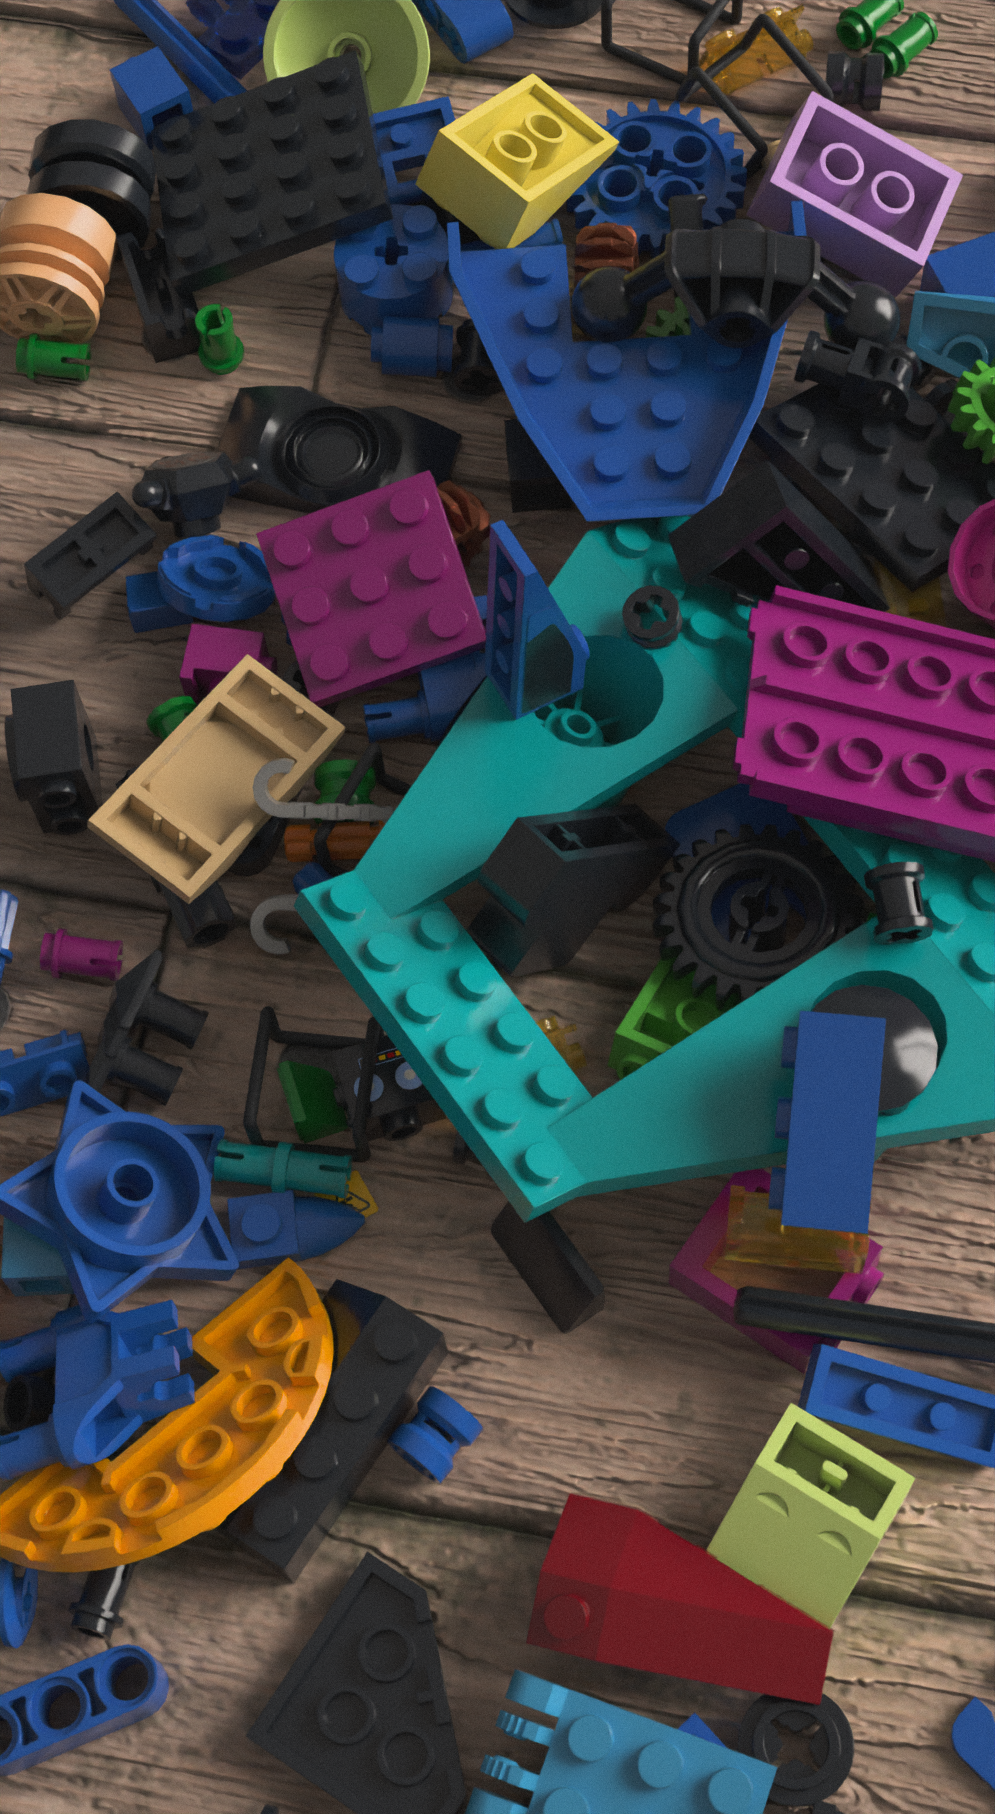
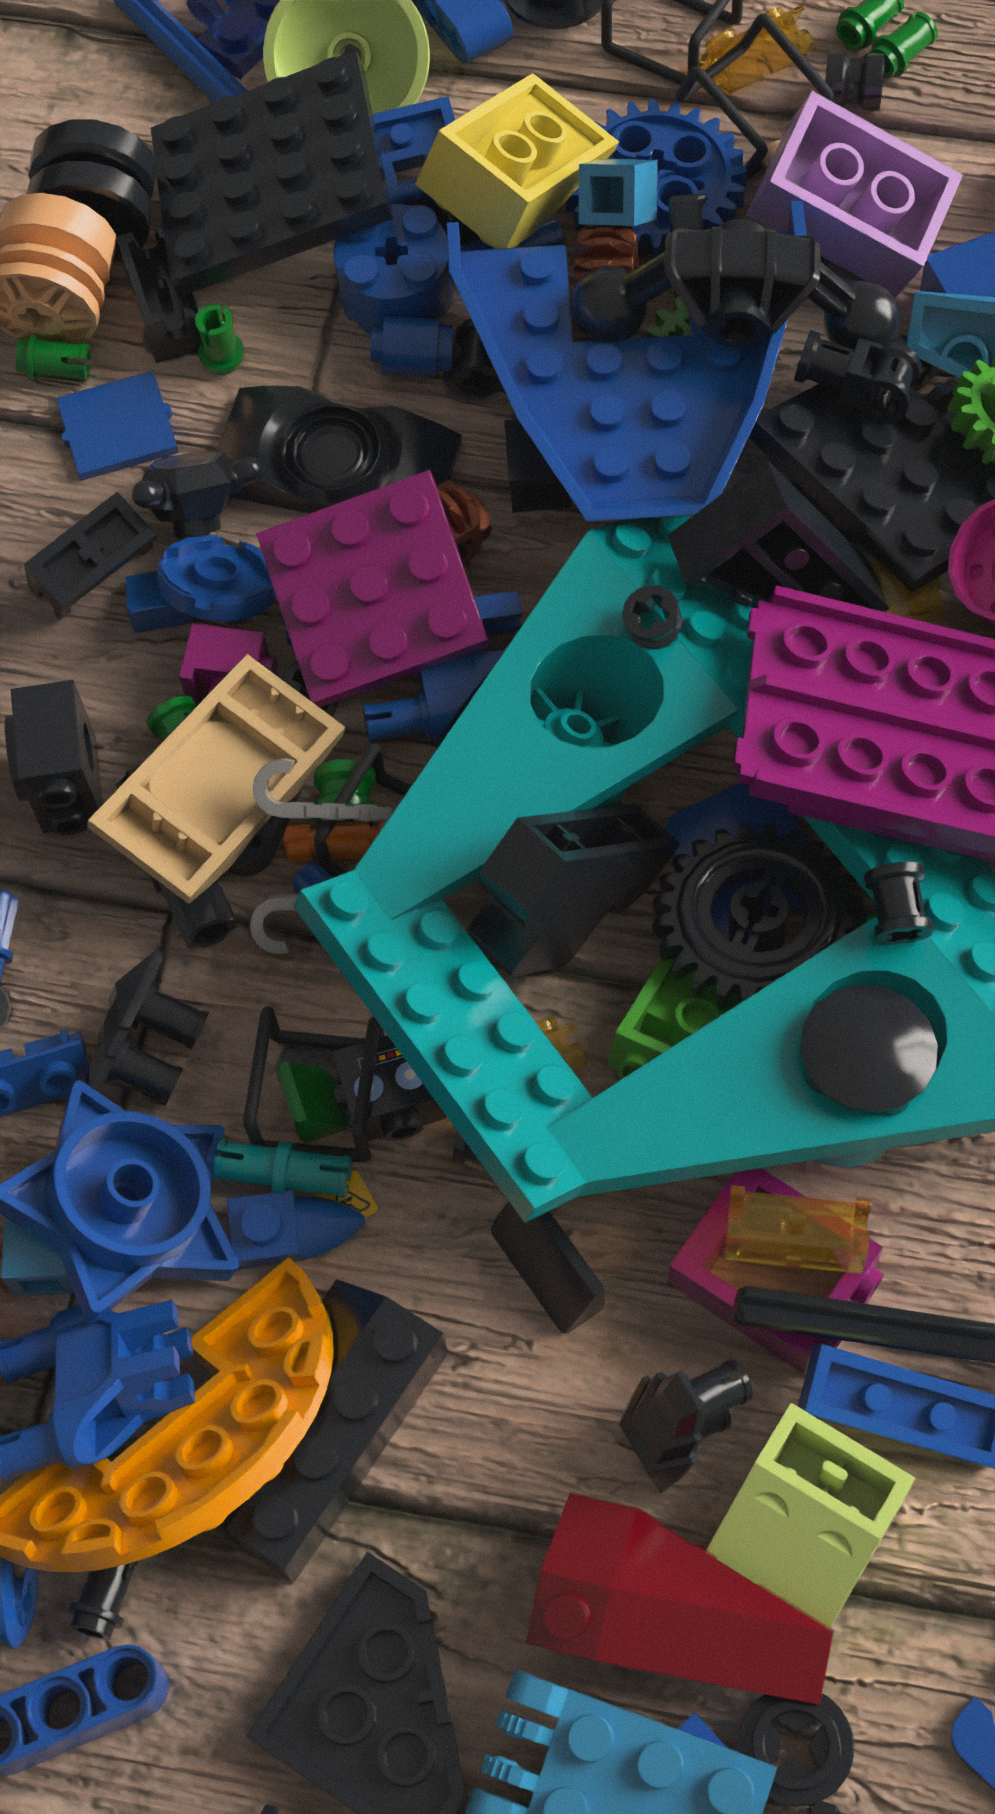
(28, 1401): black hinge -> none
(80, 955): magenta pin -> none
(117, 425): none -> blue piece
(149, 92): blue brick -> none
(427, 1445): blue wheel -> none
(529, 643): blue slope -> none
(617, 192): none -> dark azure brick
(674, 1414): none -> black connector
(829, 1121): blue brick -> none

